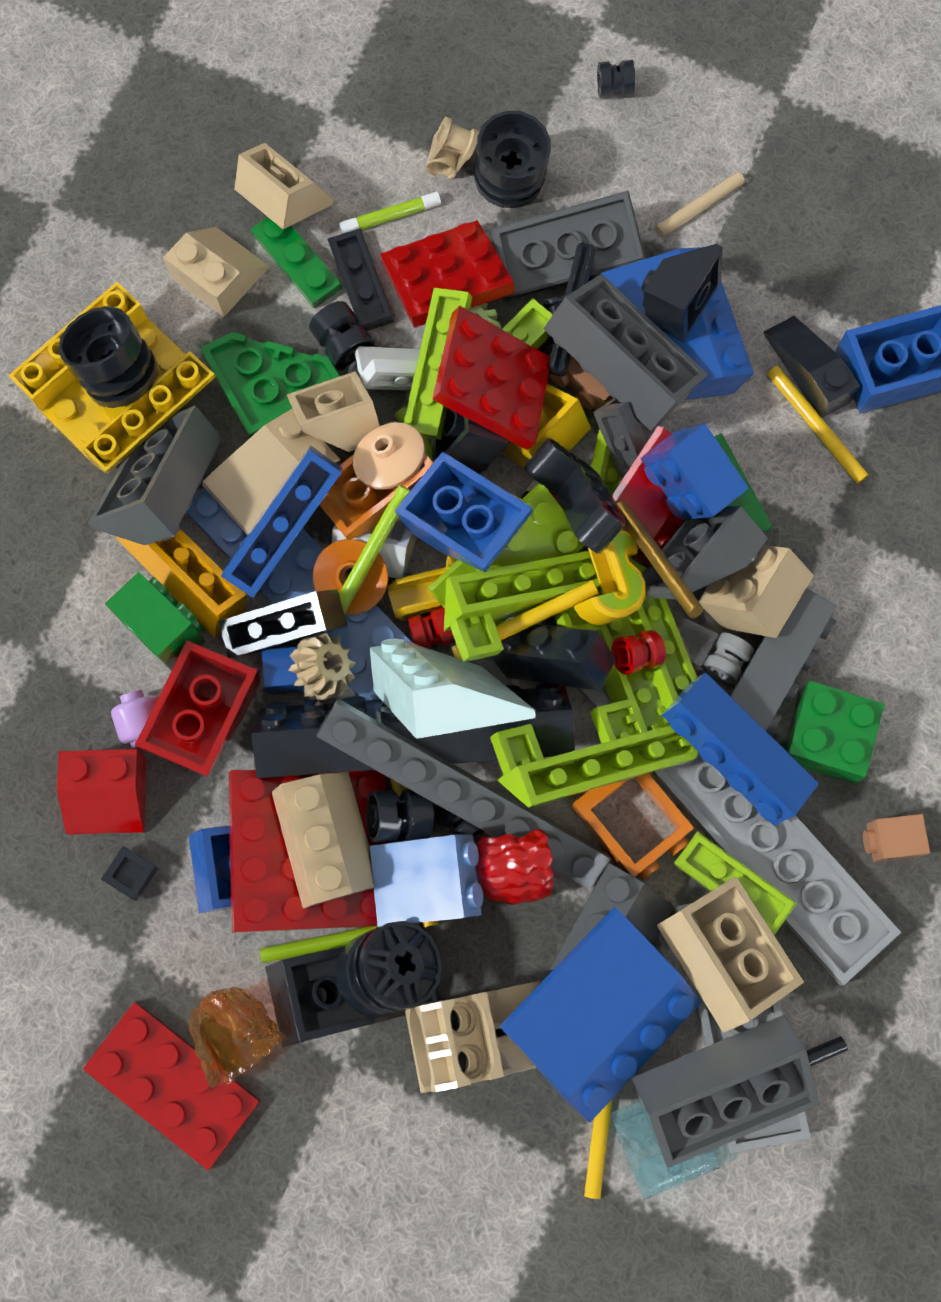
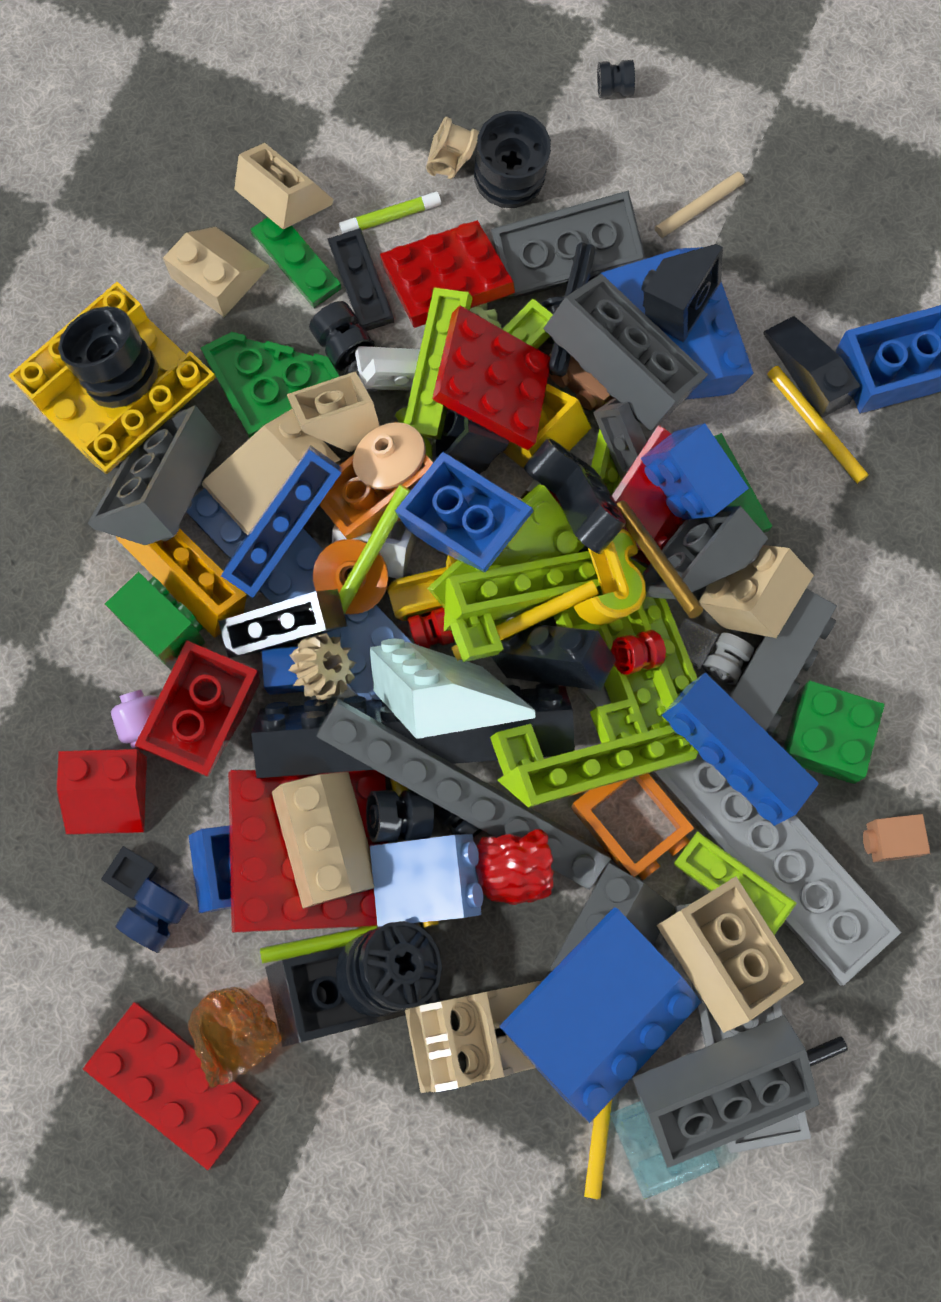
(152, 915): none -> dark blue wheel

